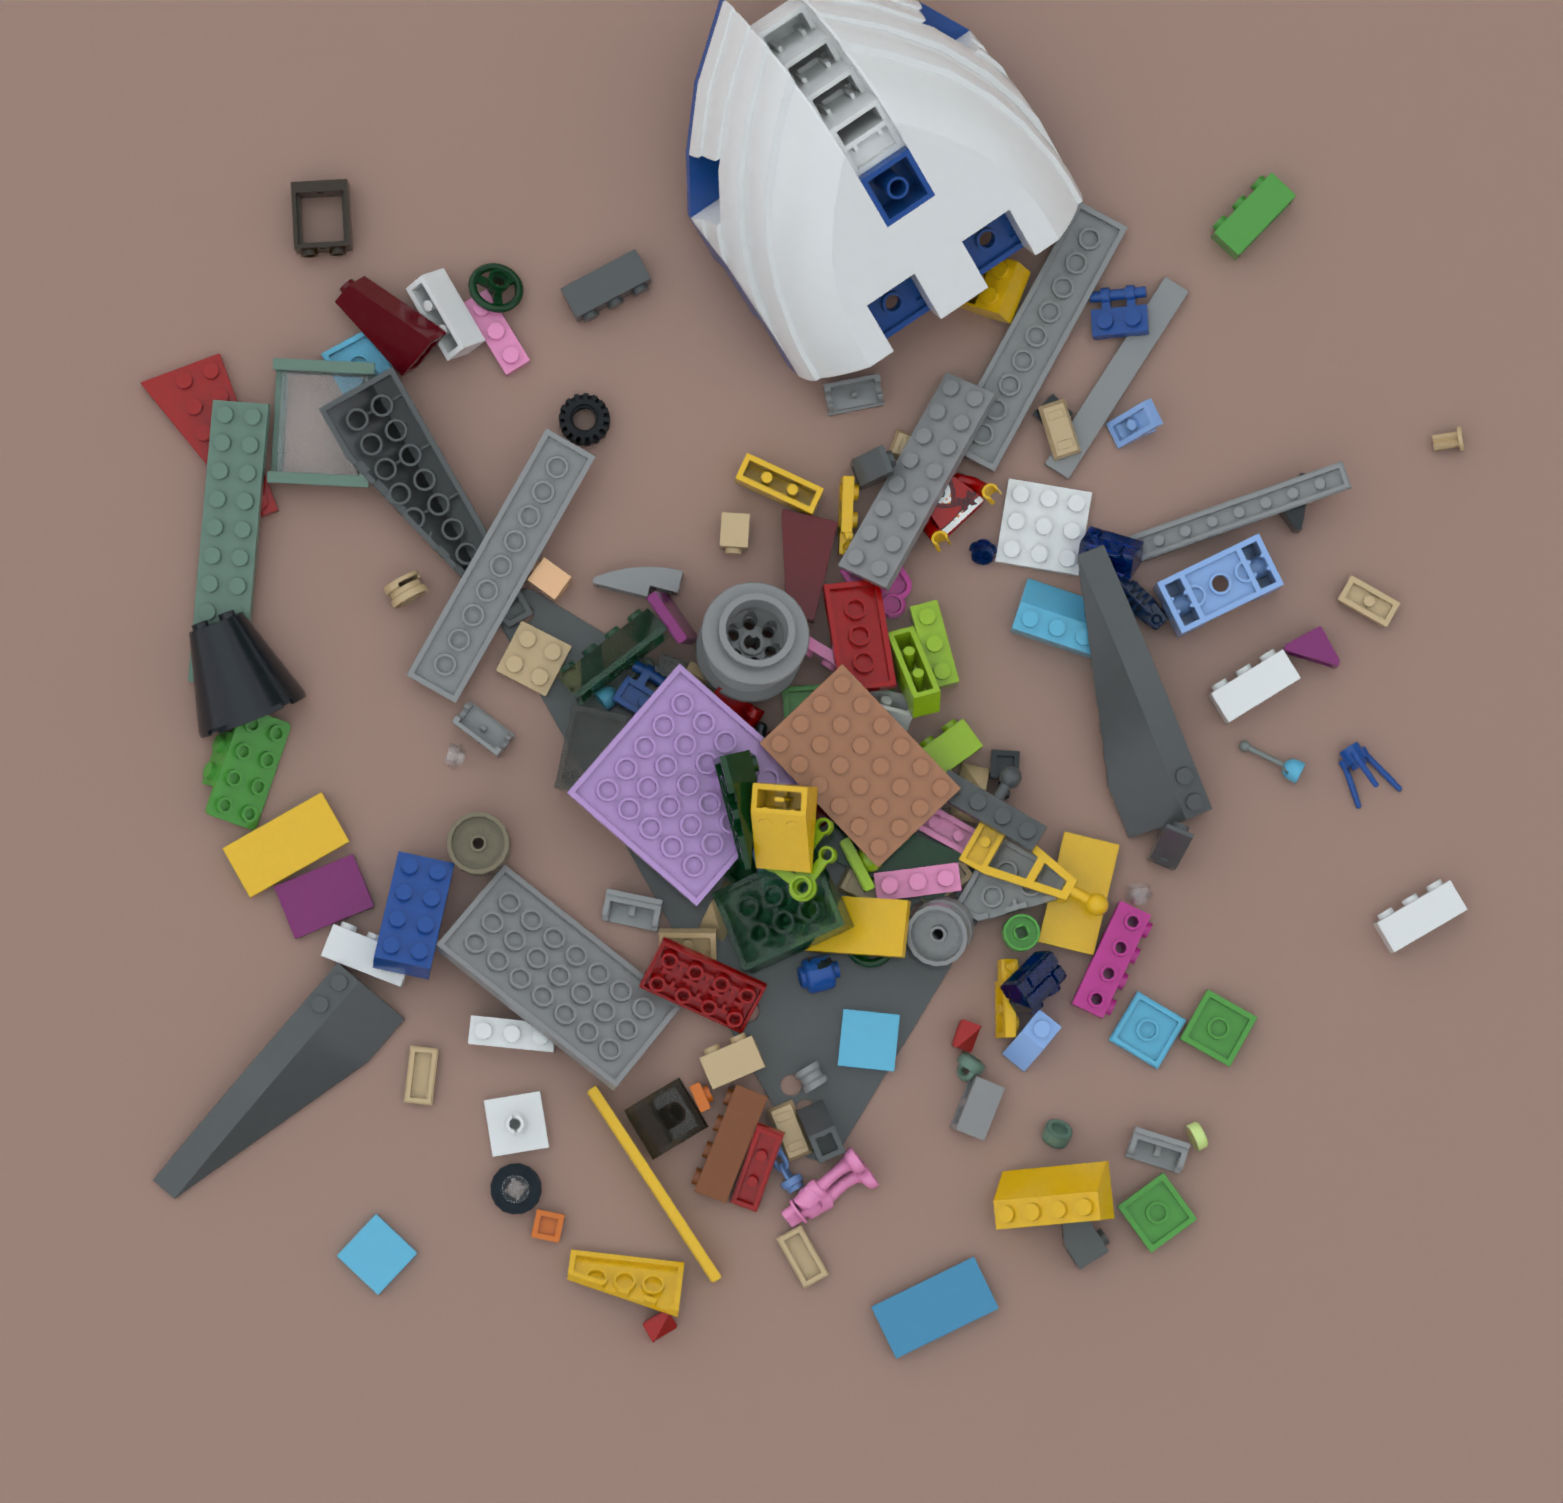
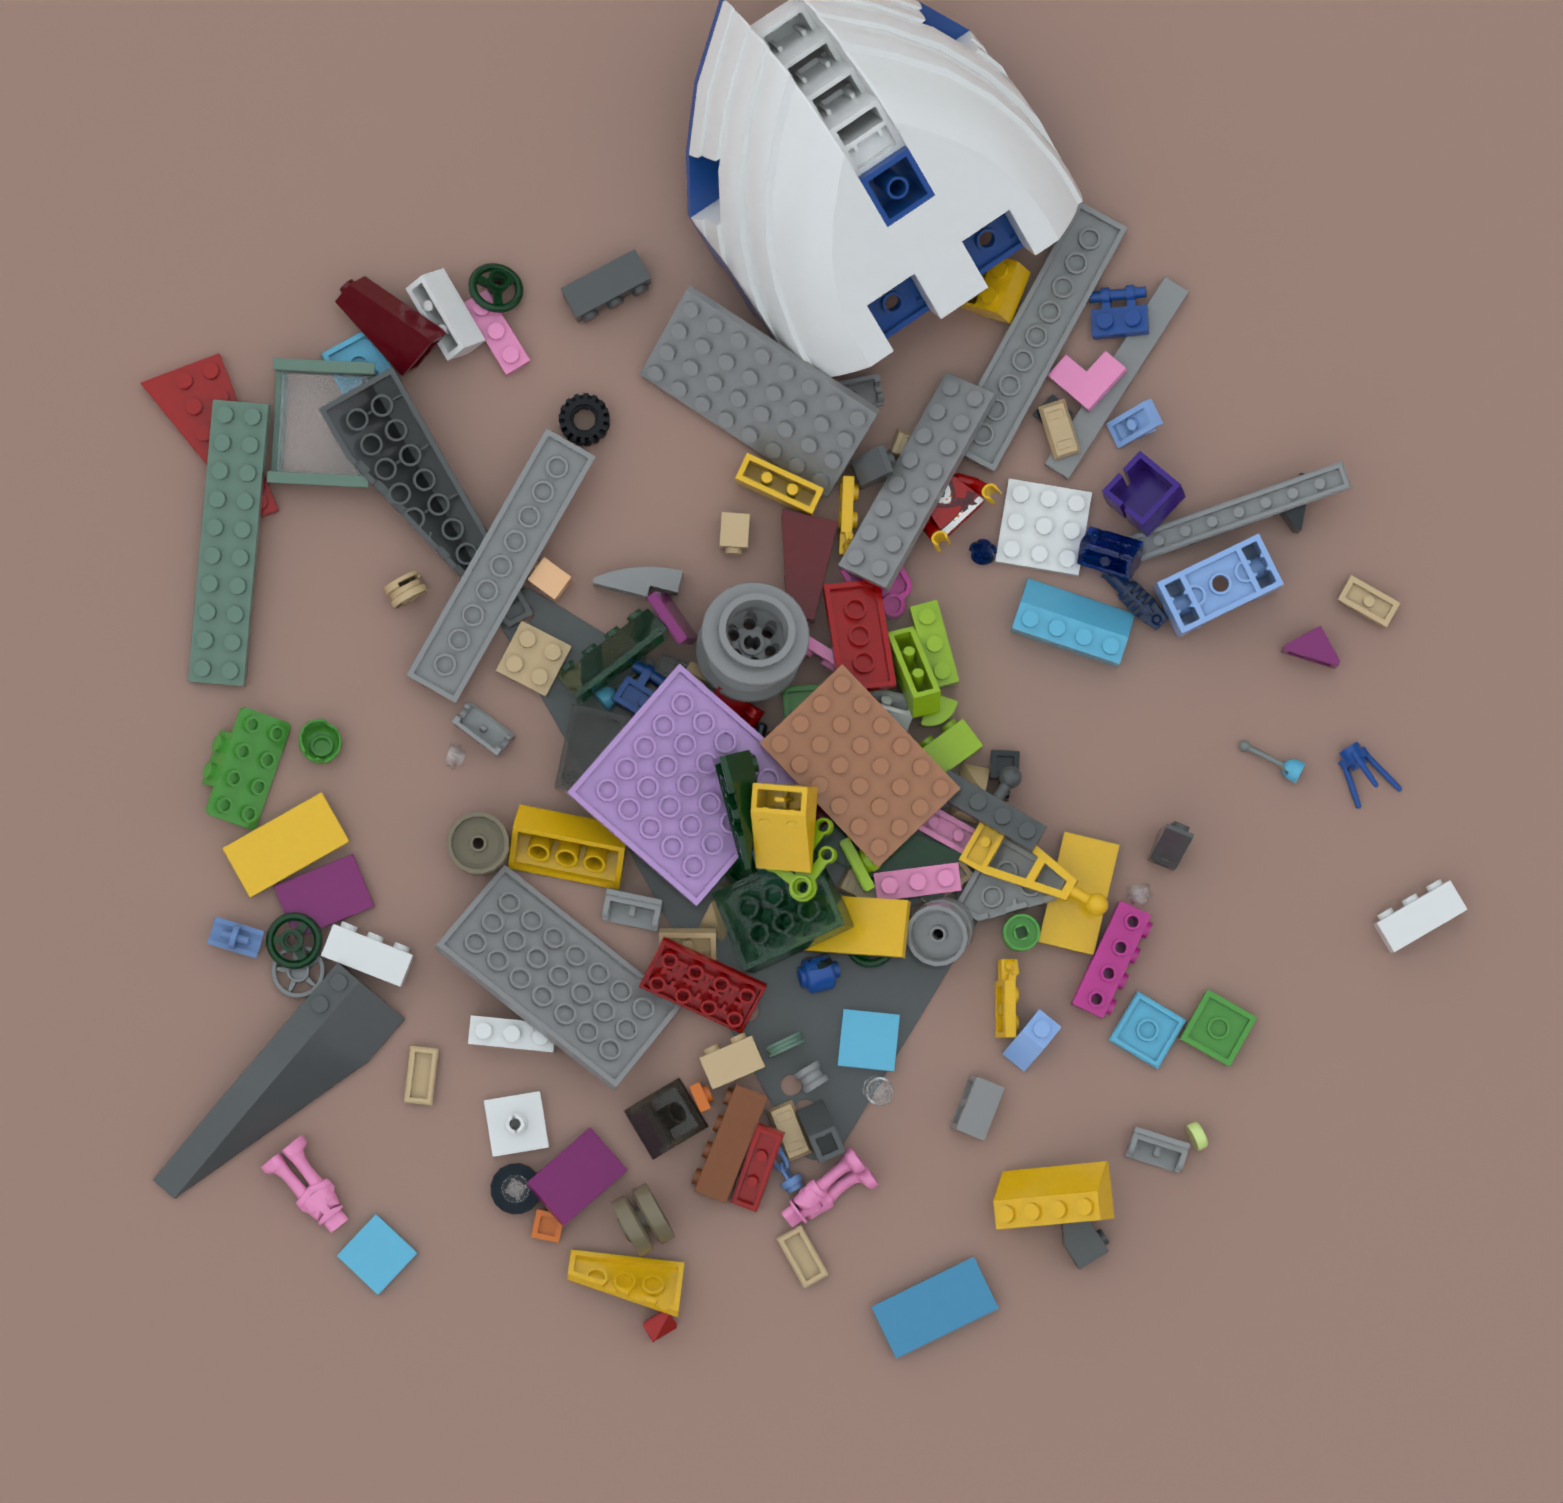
(236, 675): black cone -> none
(236, 937): none -> medium blue hips
(283, 940): none -> dark green piece
(298, 975): none -> flat silver wheel
(316, 189): dark brown window -> none
(316, 1199): none -> bright pink piece
(320, 741): none -> bright green hair
(413, 915): blue brick -> none
(566, 847): none -> yellow slope
(576, 1176): none -> magenta tile
(640, 1220): none -> dark tan wheel
(654, 1184): yellow tile -> none
(759, 391): none -> light grey plate
(785, 1044): none -> sand green piece
(883, 1090): none -> clear wheel
(933, 720): none -> lime brick
(965, 1035): red slope -> none
(971, 1063): sand green tile -> none
(1034, 982): clear blue brick -> none
(1057, 1133): sand green tile -> none
(1090, 385): none -> bright pink tile
(1141, 738): dark grey wedge -> none
(1147, 497): none -> dark purple piece
(1156, 1212): bright green plate -> none
(1252, 215): bright green brick -> none
(1253, 685): white brick -> none
(1449, 440): tan piece -> none

